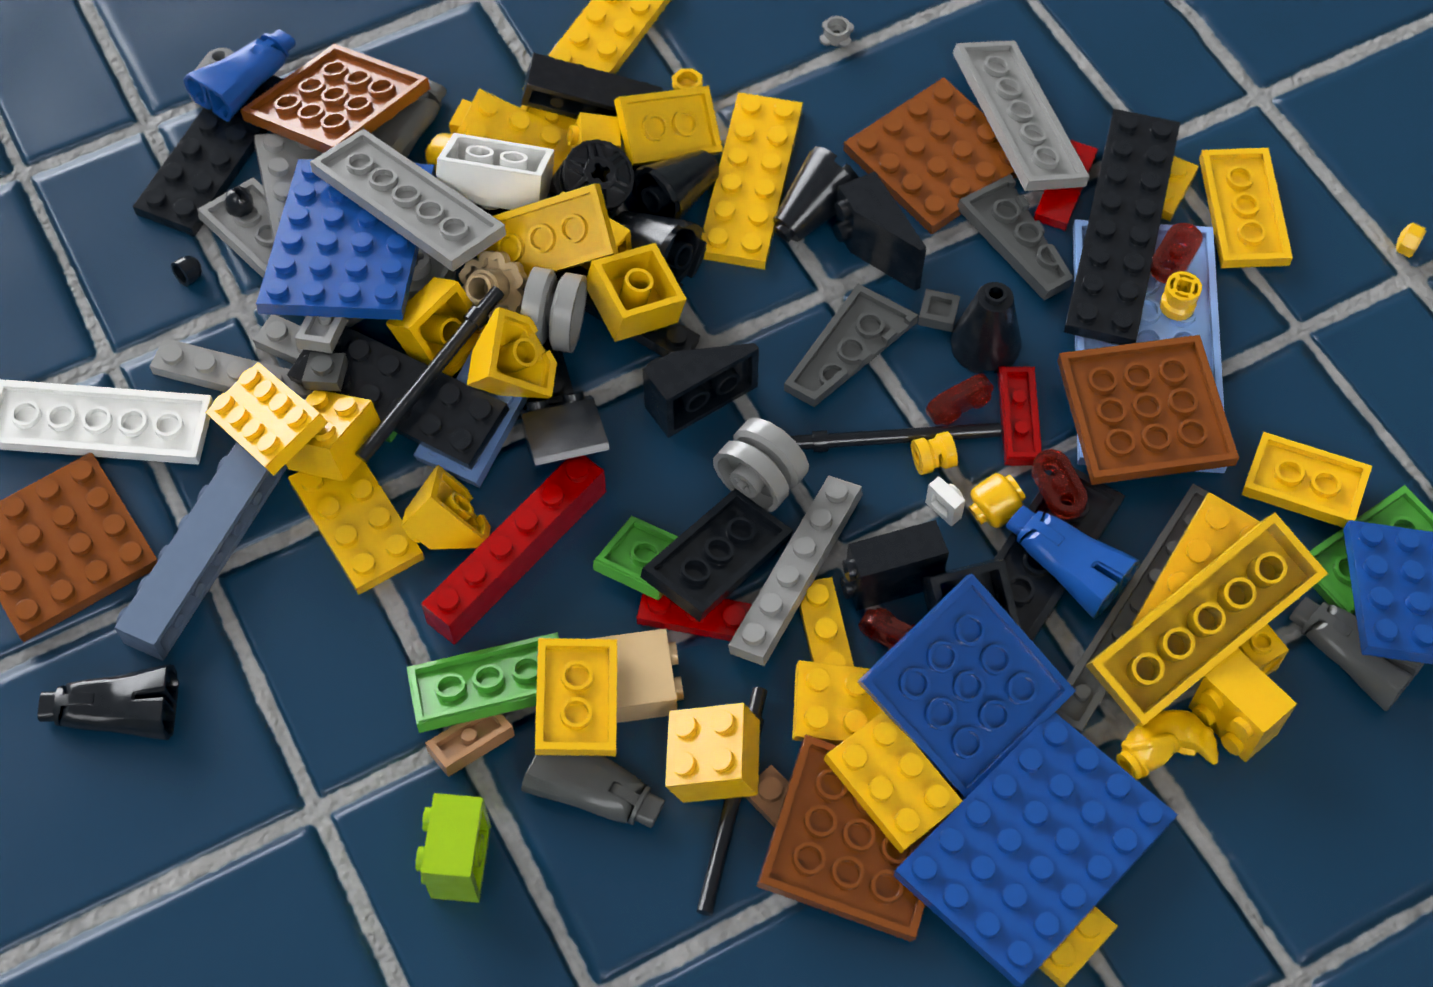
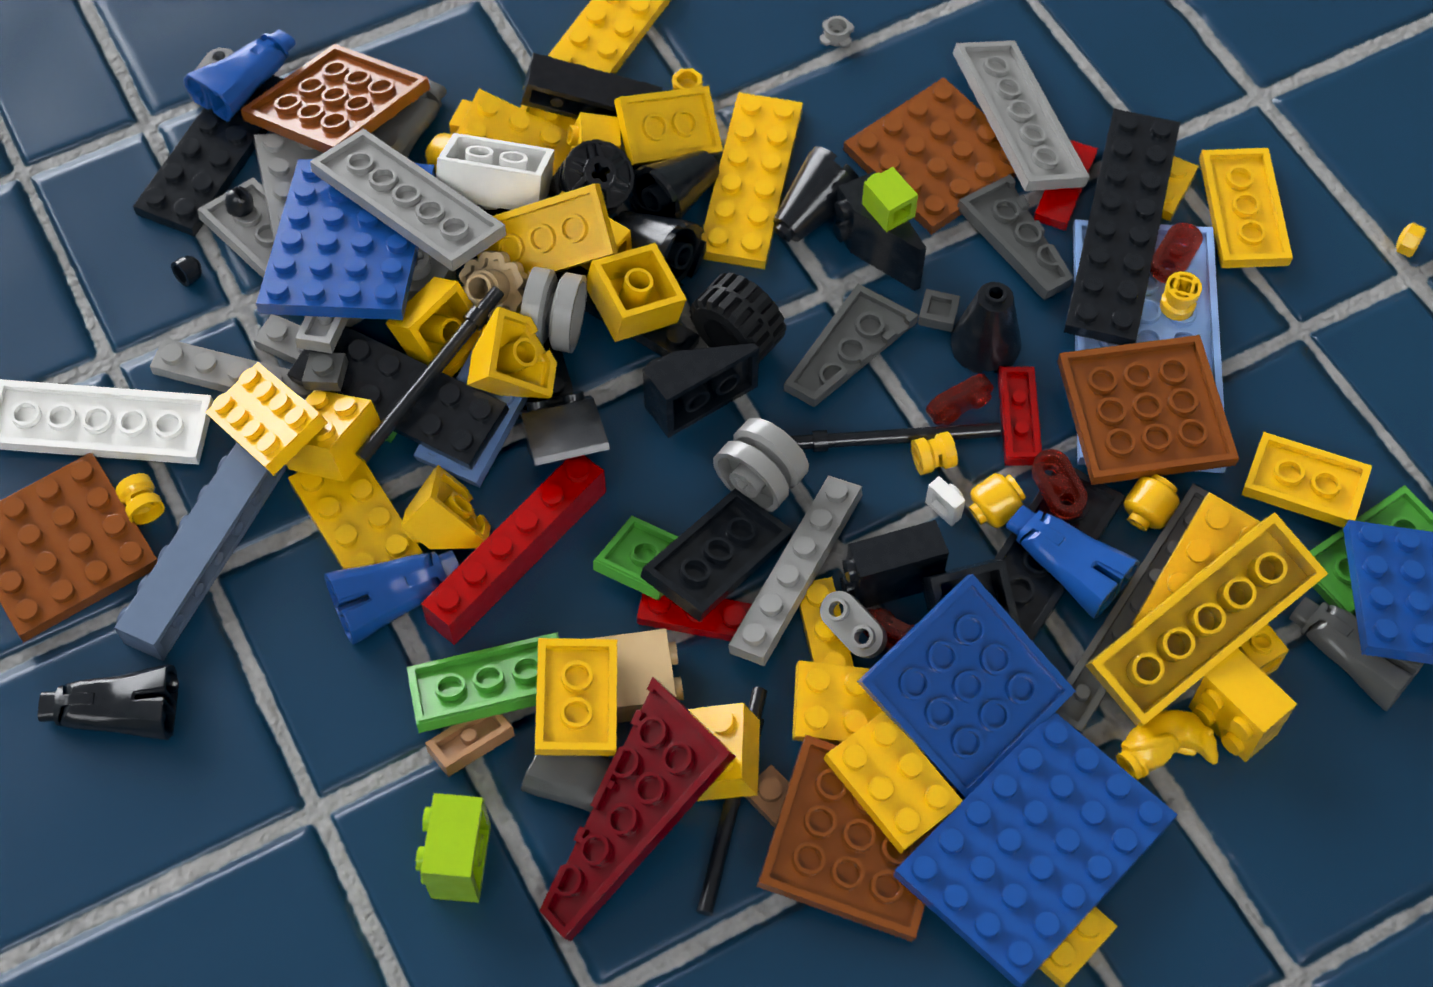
(139, 497): none -> yellow wheel
(384, 591): none -> blue piece
(642, 797): none -> dark red wing
(737, 313): none -> black tyre
(853, 622): none -> light grey plate
(889, 199): none -> lime brick
(1151, 502): none -> yellow head

